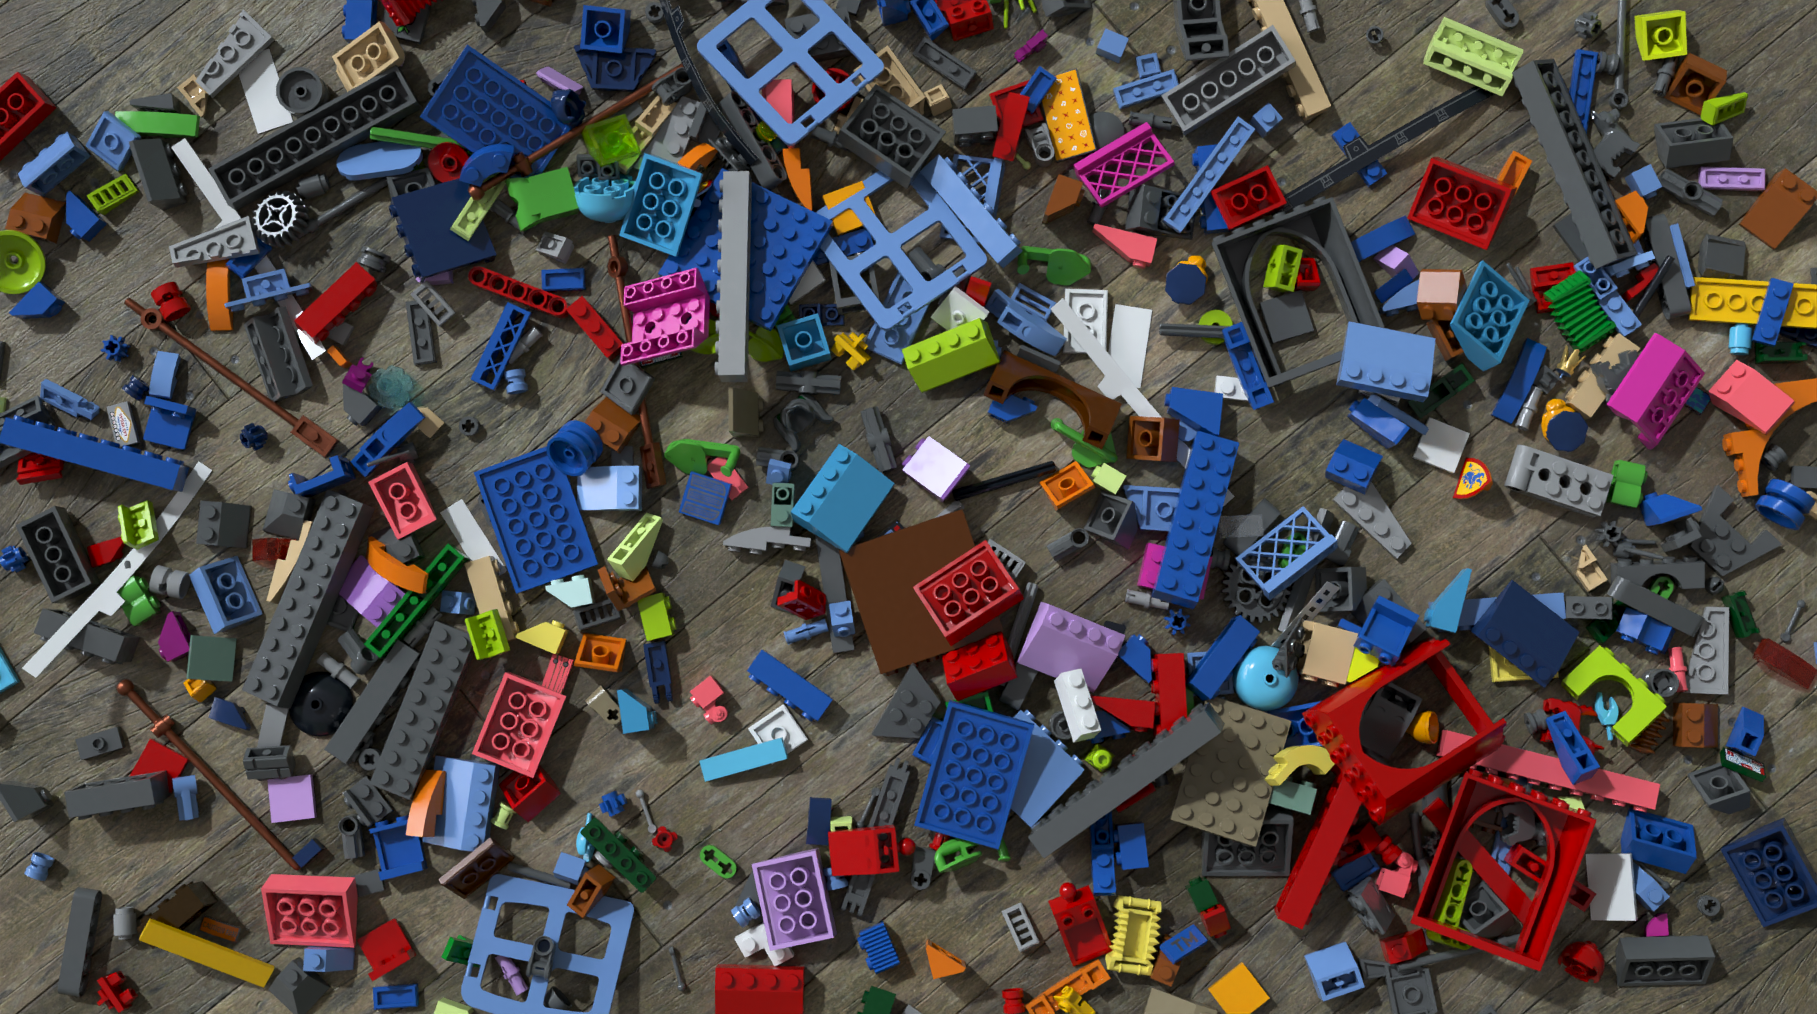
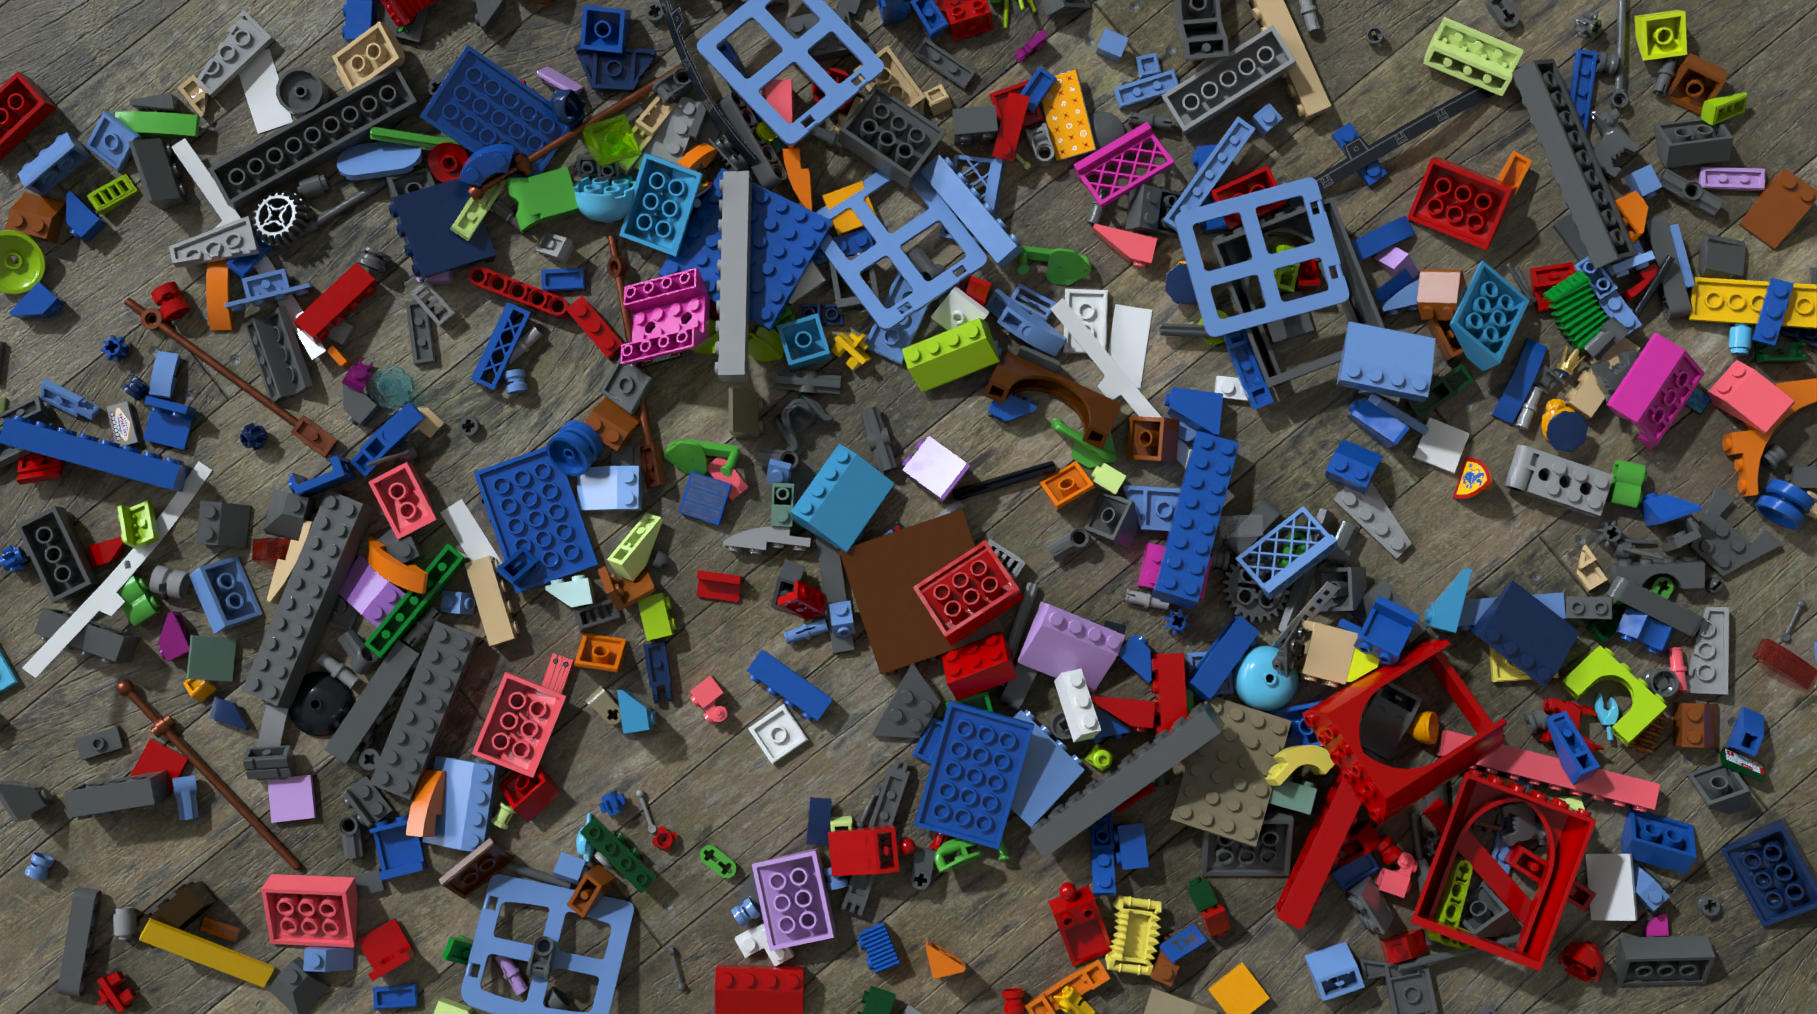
(308, 852): dark blue piece -> none
(487, 634): lime bracket -> none
(517, 566): none -> blue slope
(545, 636): light yellow slope -> none
(719, 586): none -> red panel
(743, 759): medium azure tile -> none
(1030, 944): light grey slope -> none
(1064, 198): dark orange slope -> none
(1262, 262): none -> medium blue window
(1608, 335): none -> dark grey piece
(1740, 614): dark green hinge -> none

